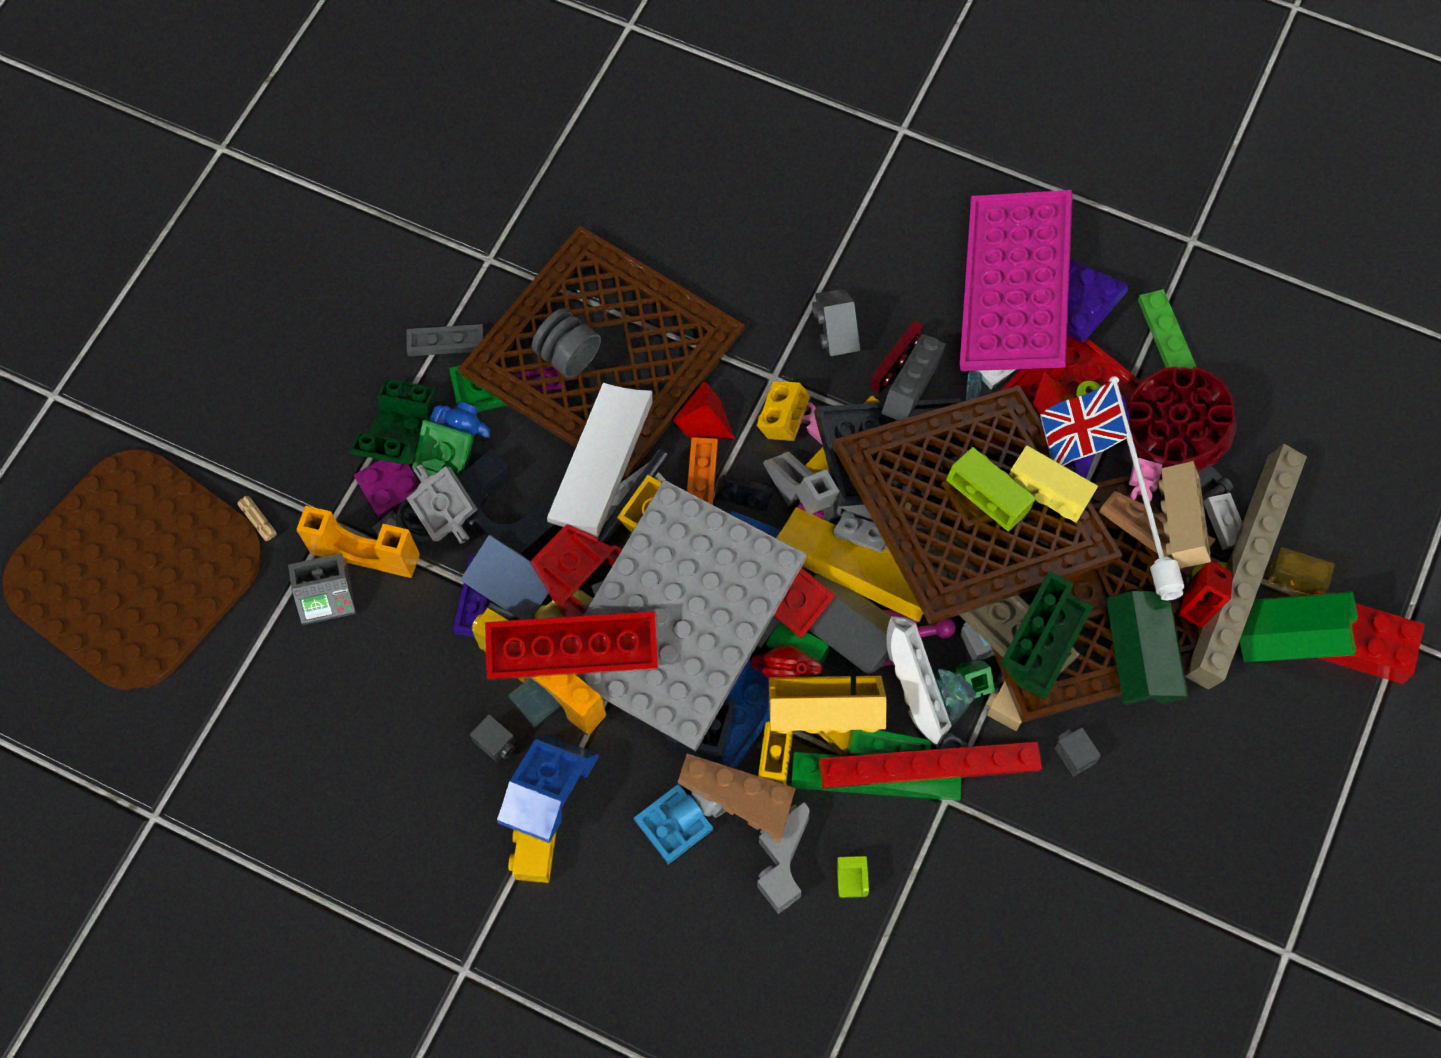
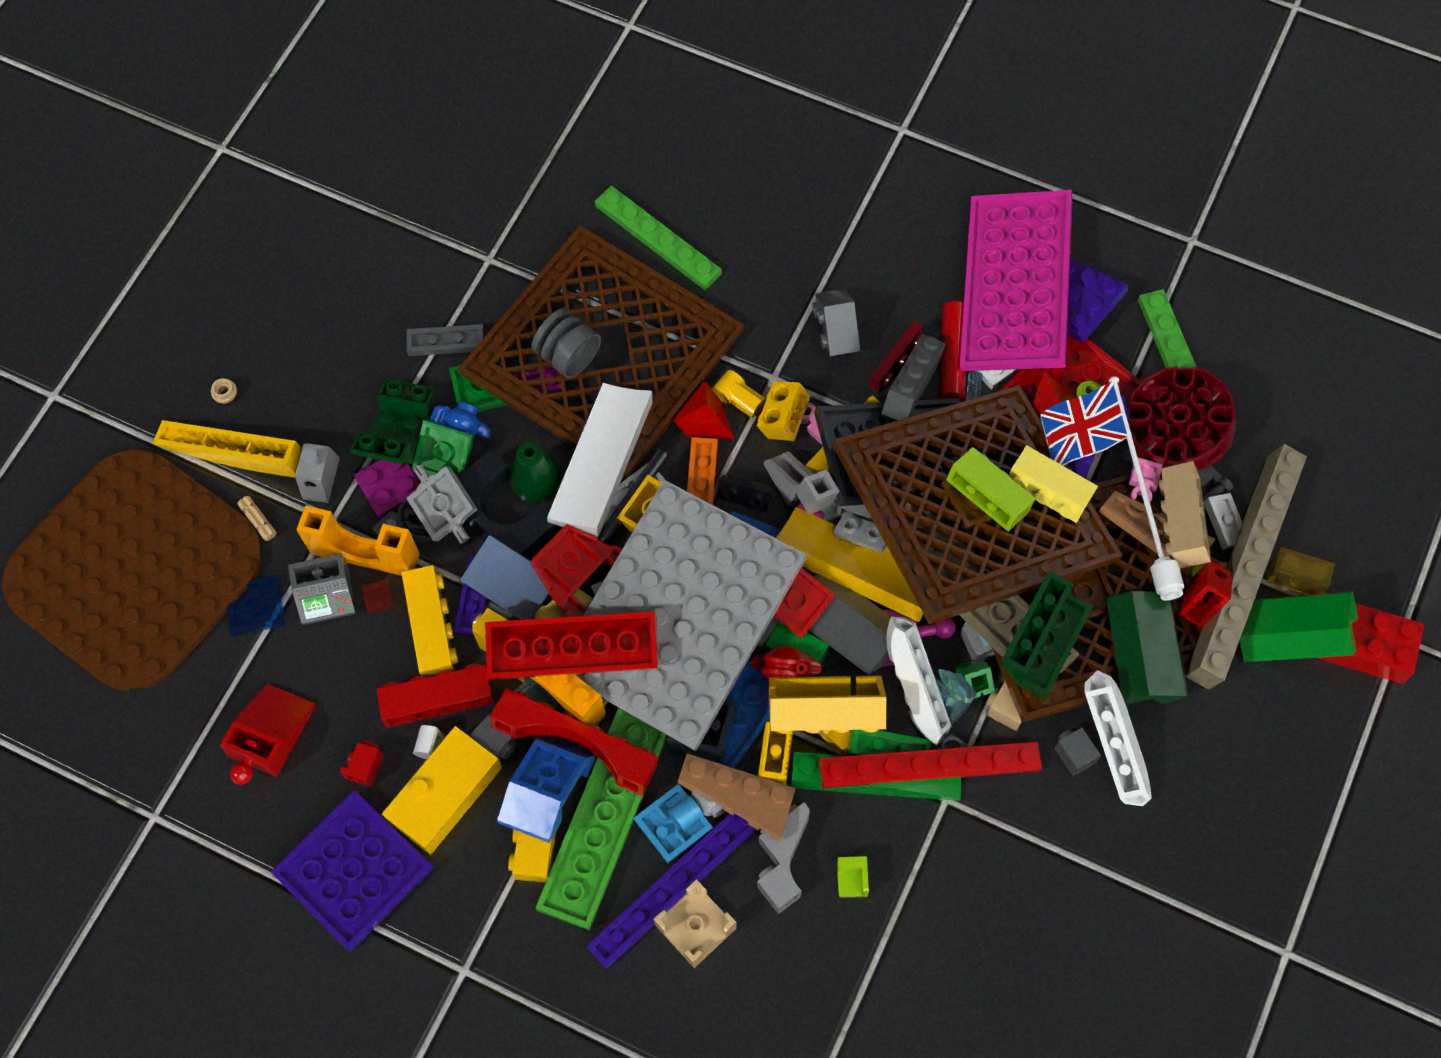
(221, 385): none -> tan plate
(231, 448): none -> yellow slope
(257, 607): none -> clear blue tile
(270, 731): none -> red slope
(318, 467): none -> light grey torso
(352, 870): none -> dark purple plate
(363, 763): none -> red brick
(378, 596): none -> clear red plate
(427, 741): none -> white brick
(428, 621): none -> yellow brick
(435, 695): none -> red brick
(442, 790): none -> yellow brick
(523, 717): none -> red arch
(535, 474): none -> dark green cone
(596, 834): none -> bright green plate
(658, 237): none -> bright green plate
(669, 889): none -> dark purple plate
(695, 924): none -> tan panel
(732, 390): none -> yellow piece
(951, 376): none -> red brick
(1118, 739): none -> white brick

